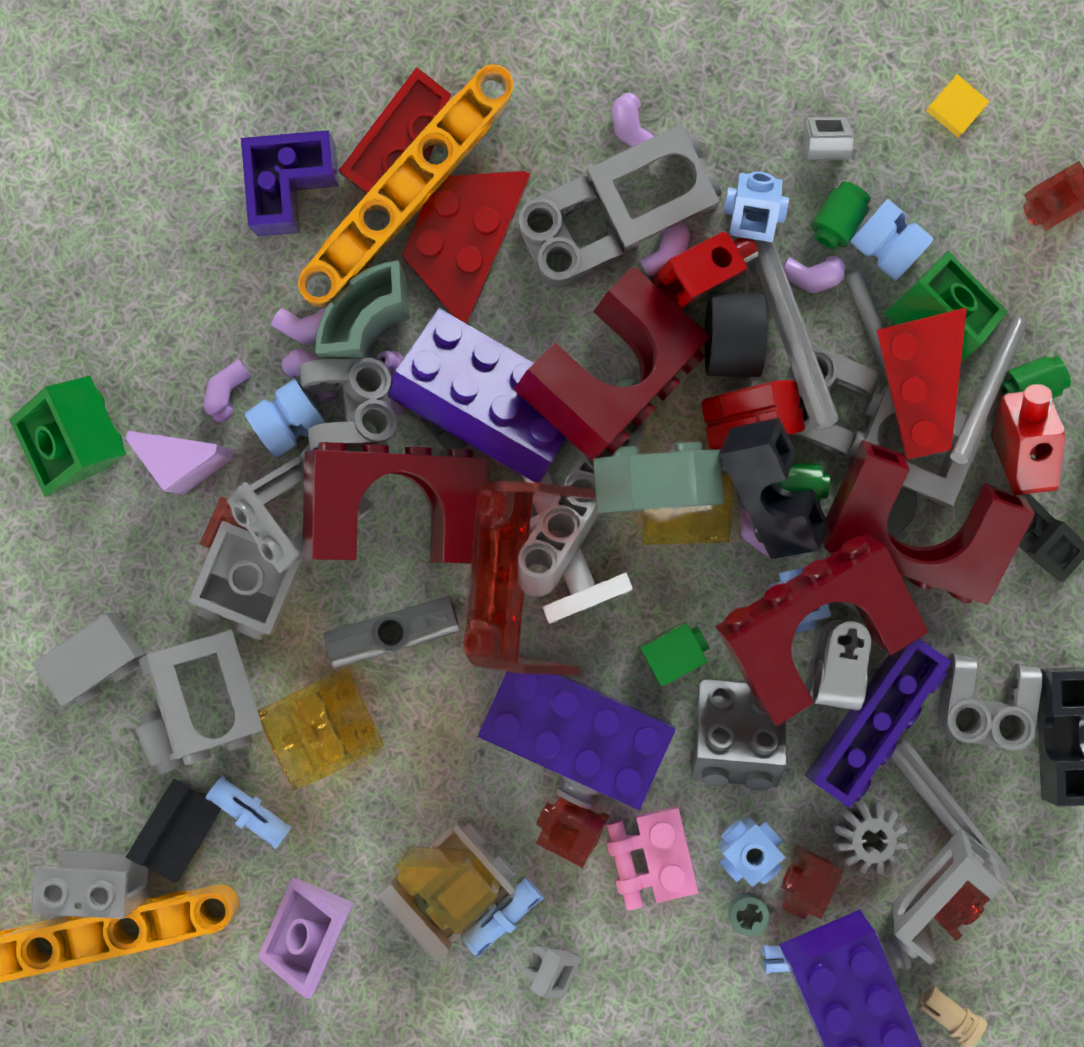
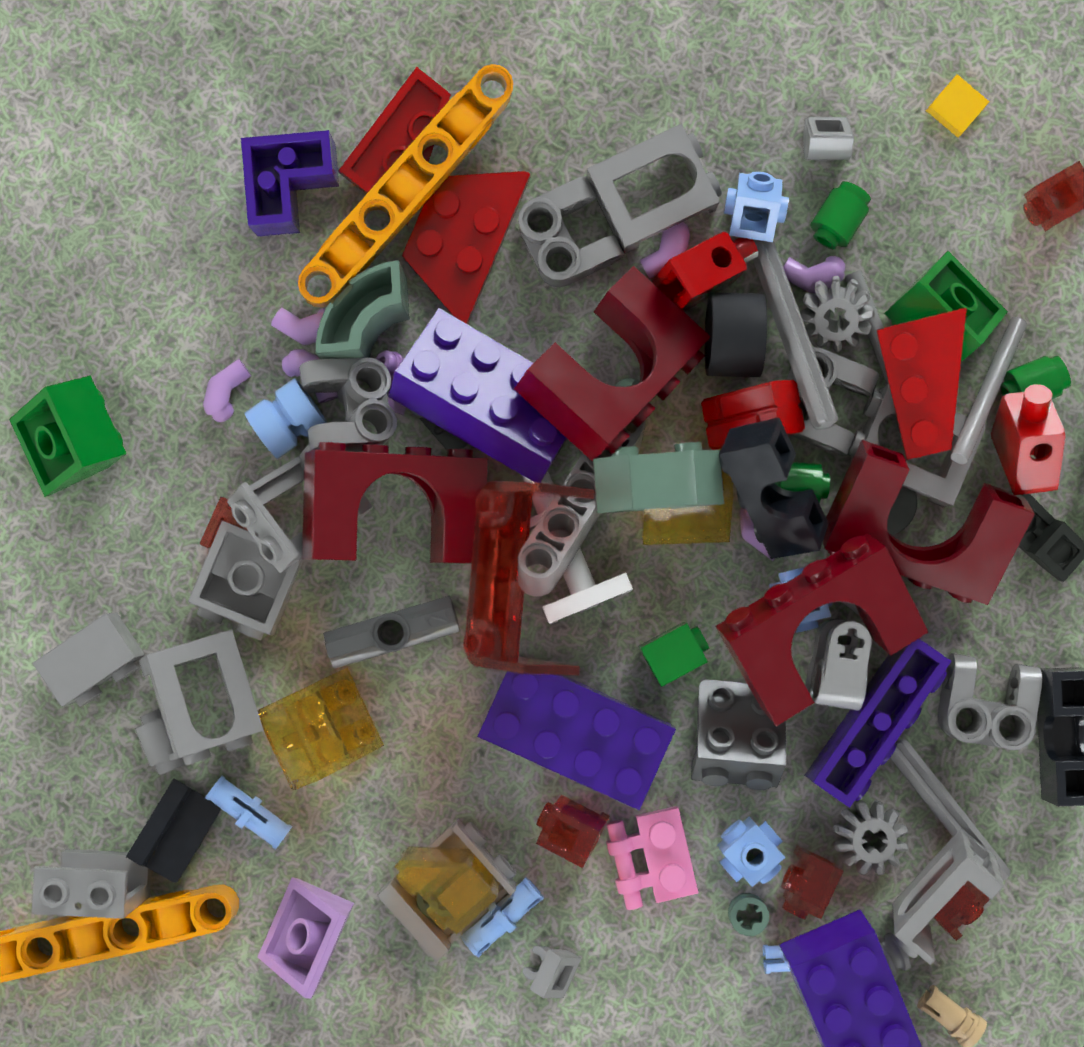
(177, 462): lavender slope -> none
(576, 793): light grey bush -> none
(626, 120): lavender arm -> none
(837, 330): none -> light grey gear
(891, 240): light blue wheel -> none

